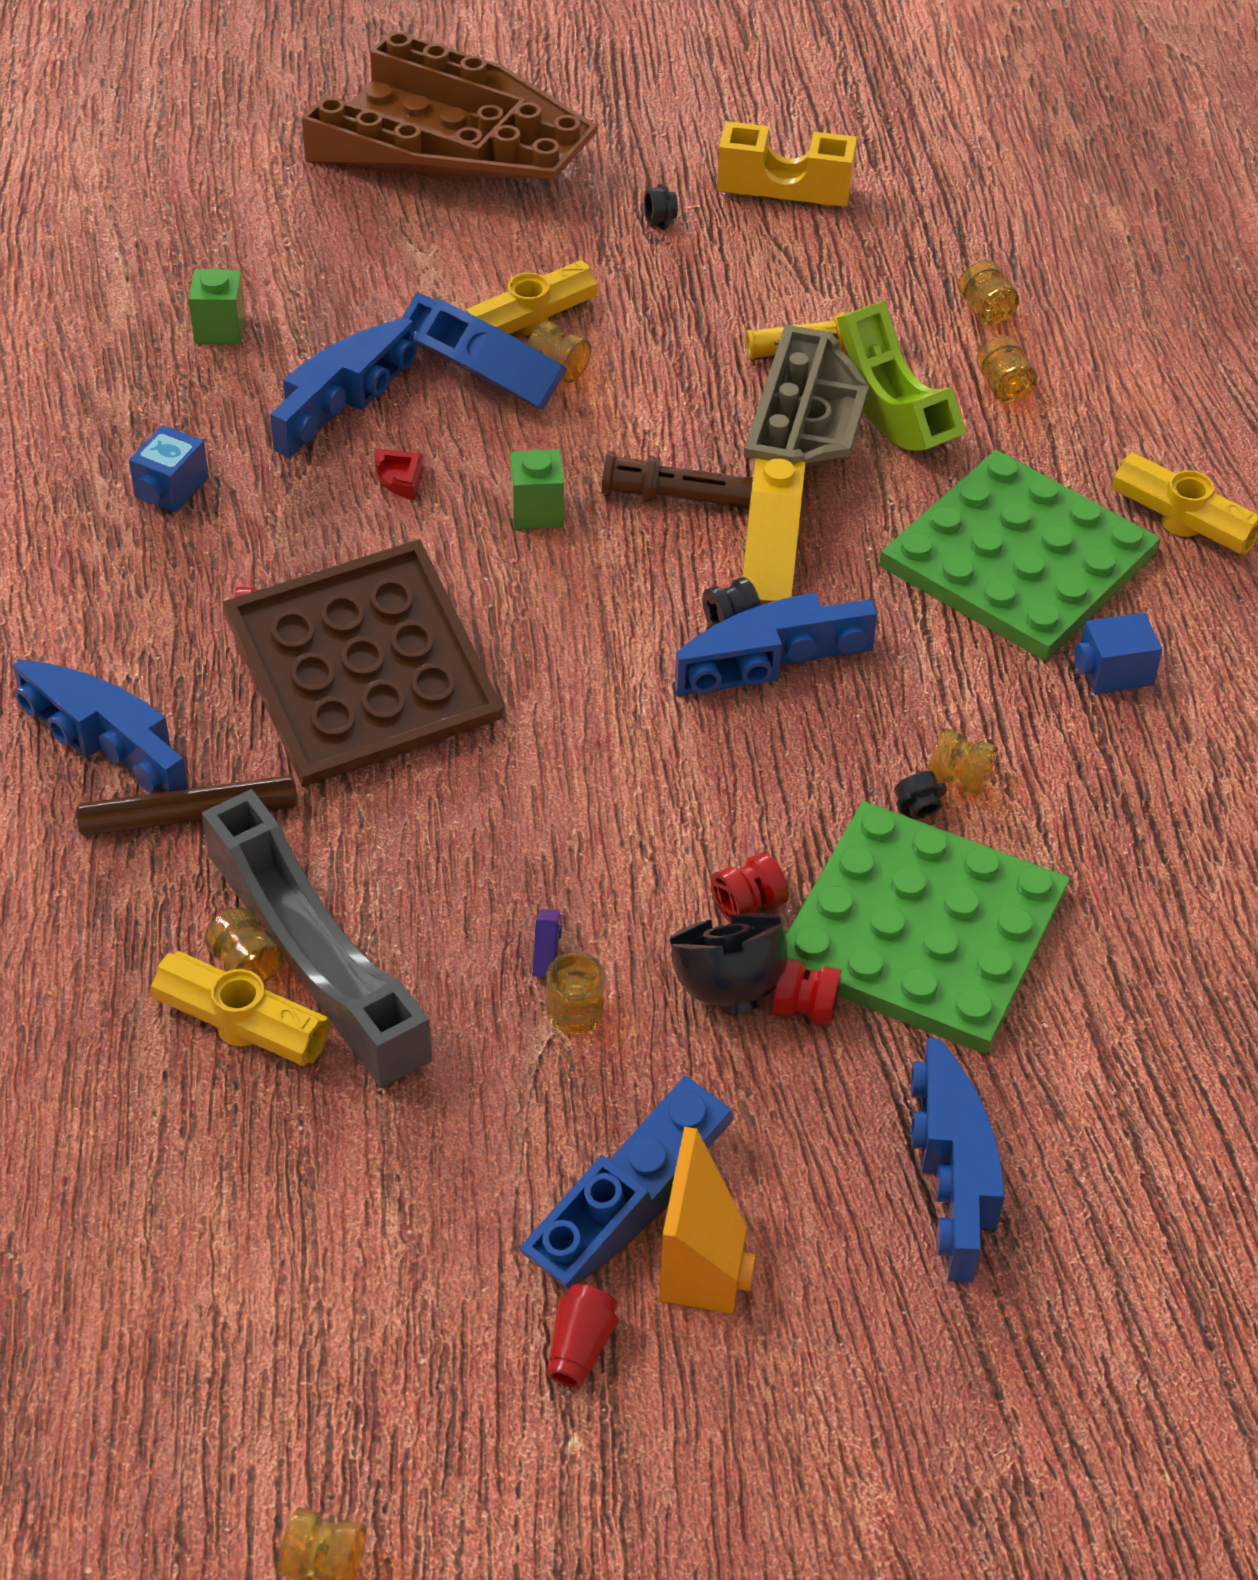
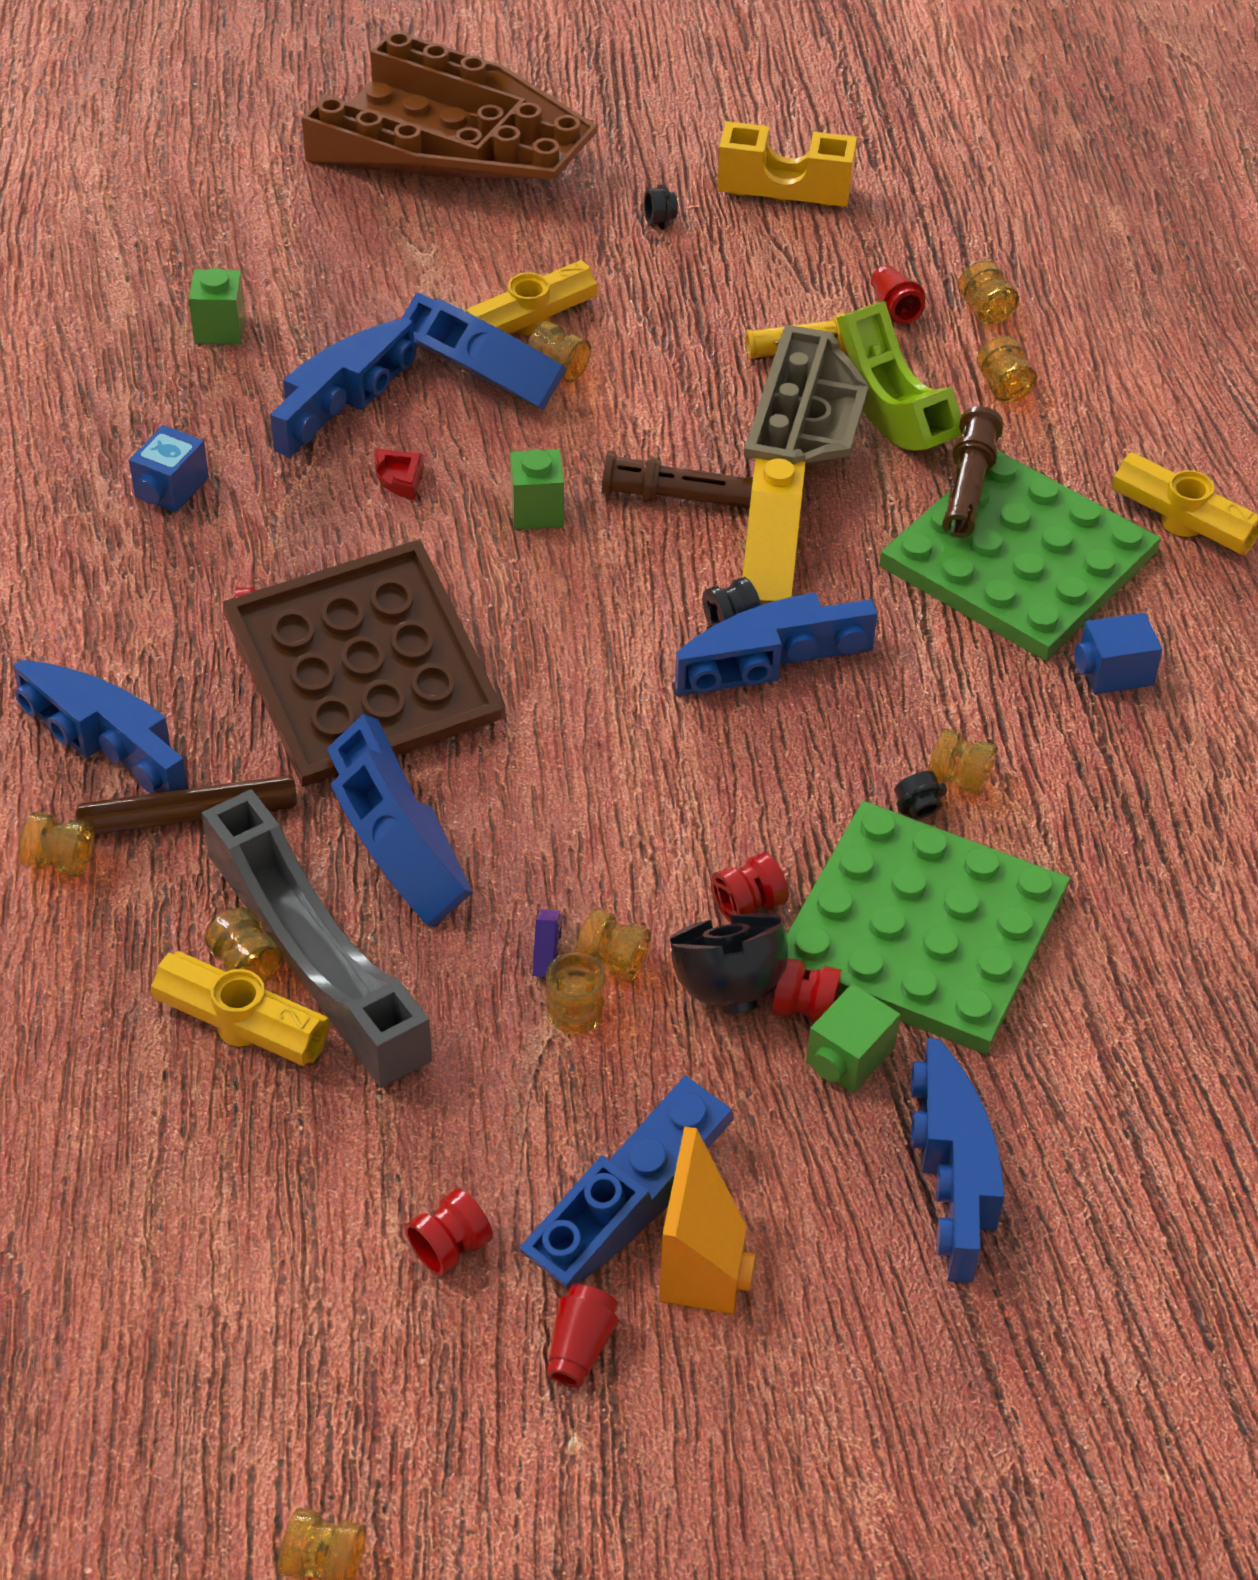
(54, 843): none -> clear yellow wheel
(392, 824): none -> blue slope
(451, 1230): none -> red wheel
(614, 944): none -> clear yellow wheel
(852, 1038): none -> bright green brick
(902, 295): none -> red cone
(974, 456): none -> reddish brown pin

